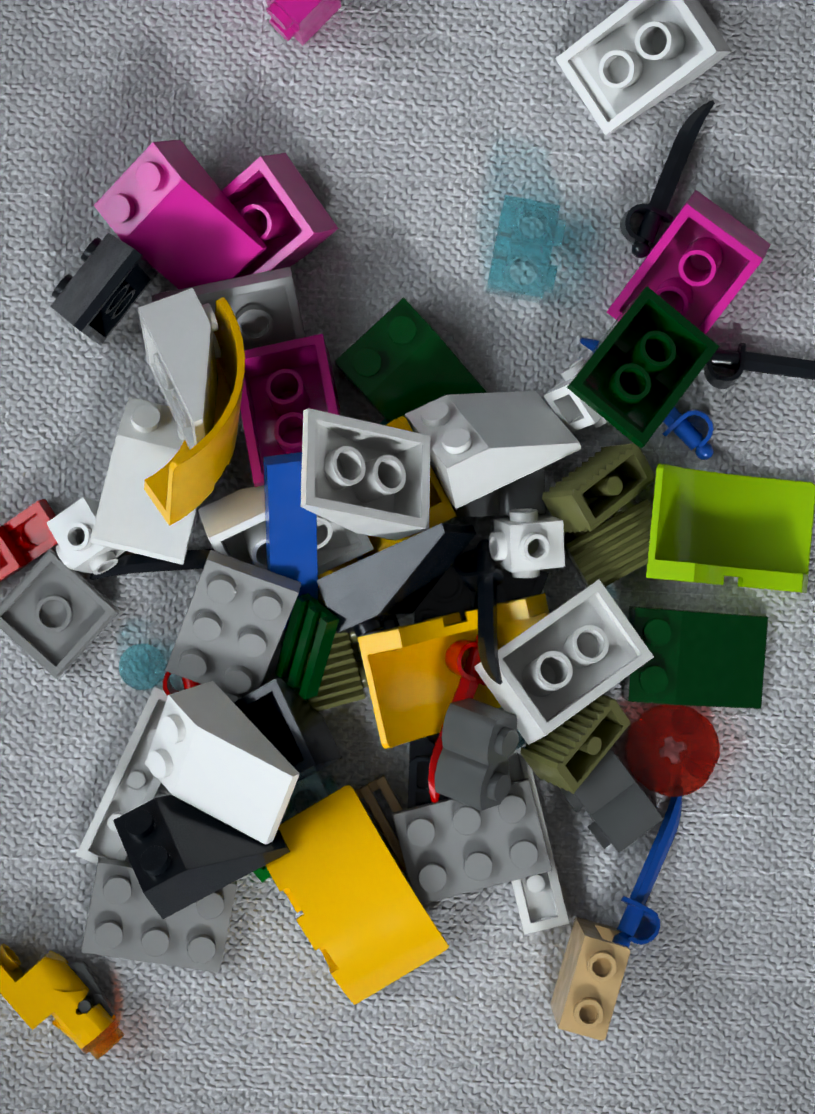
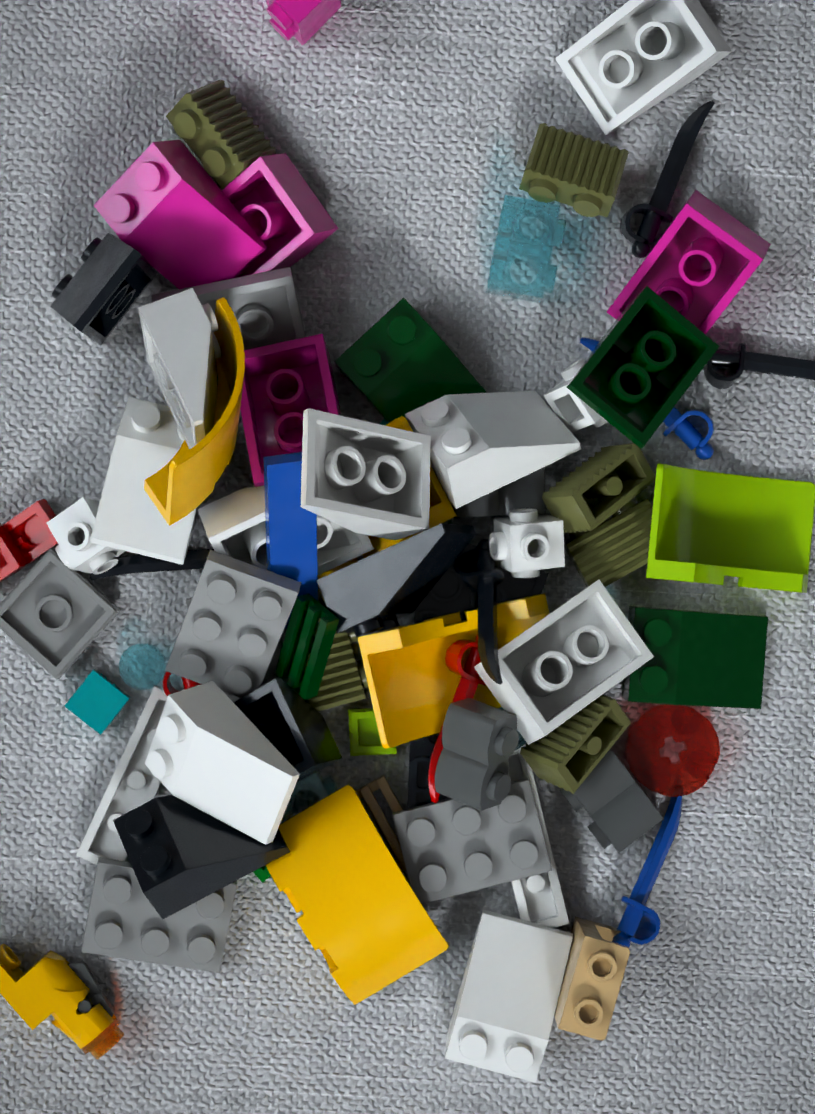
(97, 701): none -> teal tile
(219, 131): none -> olive brick
(364, 733): none -> lime tile
(508, 996): none -> white slope
(573, 171): none -> olive brick

